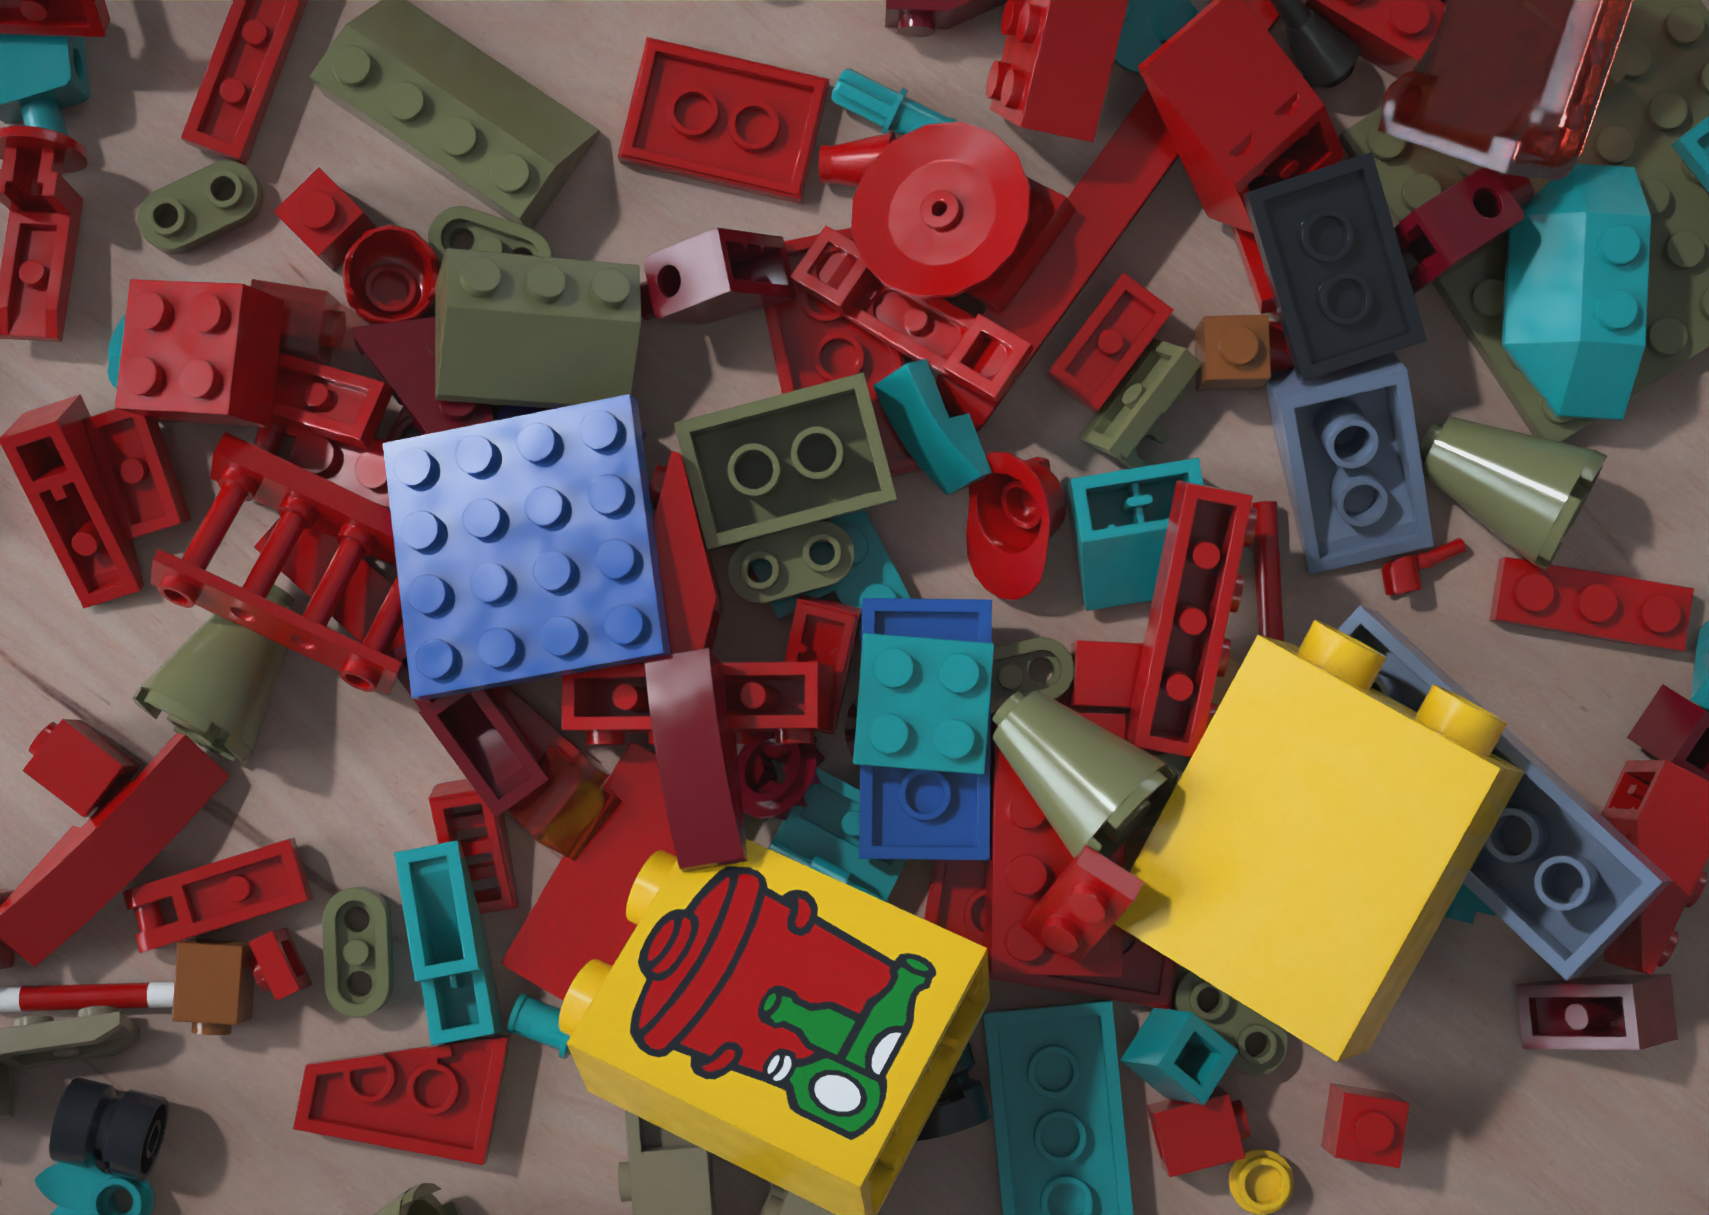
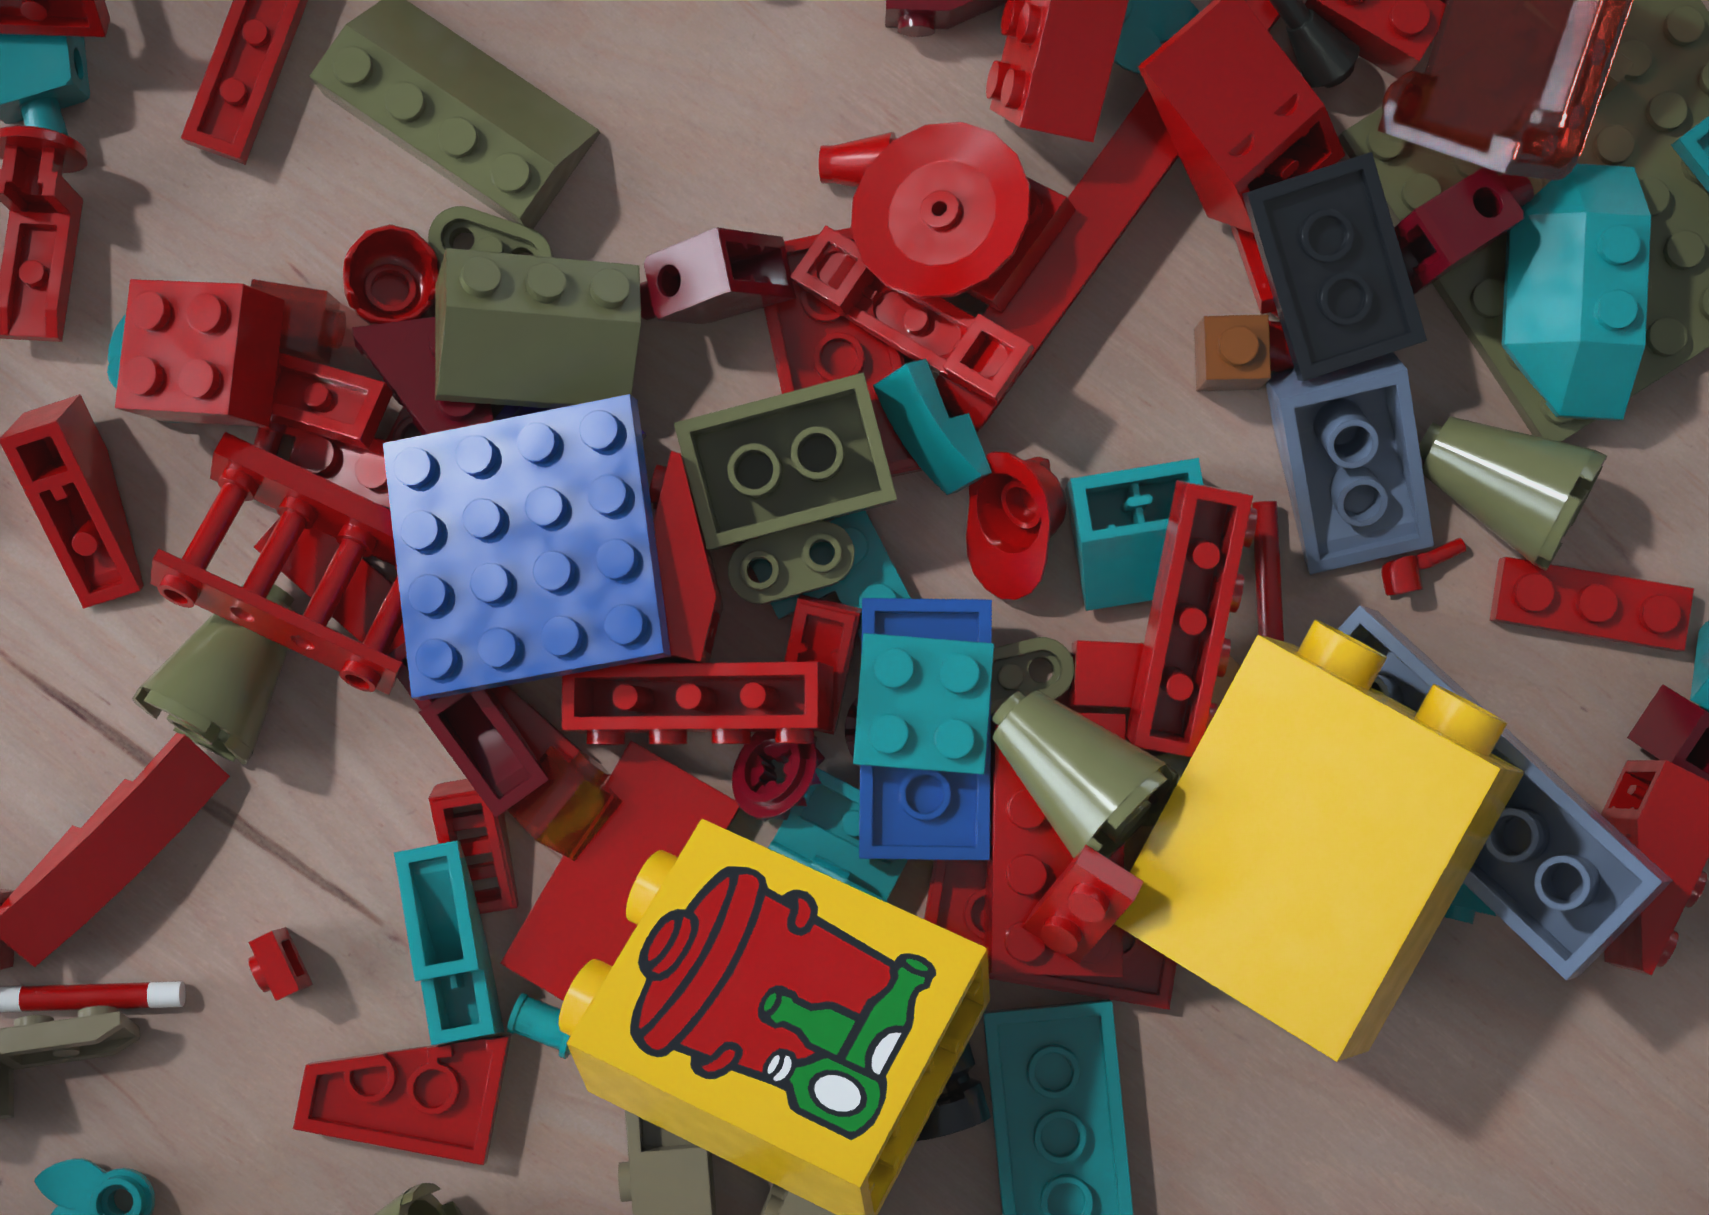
(78, 765): red brick -> none
(108, 1128): black wheel -> none
(136, 472): red plate -> none
(199, 211): olive plate -> none
(213, 985): dark orange brick -> none
(219, 894): red plate -> none
(324, 218): red brick -> none
(355, 950): olive plate -> none
(696, 758): dark red slope -> none
(723, 120): red tile -> none
(882, 104): teal axle -> none
(1109, 342): red plate -> none
(1146, 391): olive plate -> none
(1179, 1055): teal brick -> none
(1198, 1135): red brick -> none
(1234, 1023): olive plate -> none
(1261, 1181): yellow plate -> none
(1365, 1125): red brick -> none
(1597, 1012): dark red slope -> none

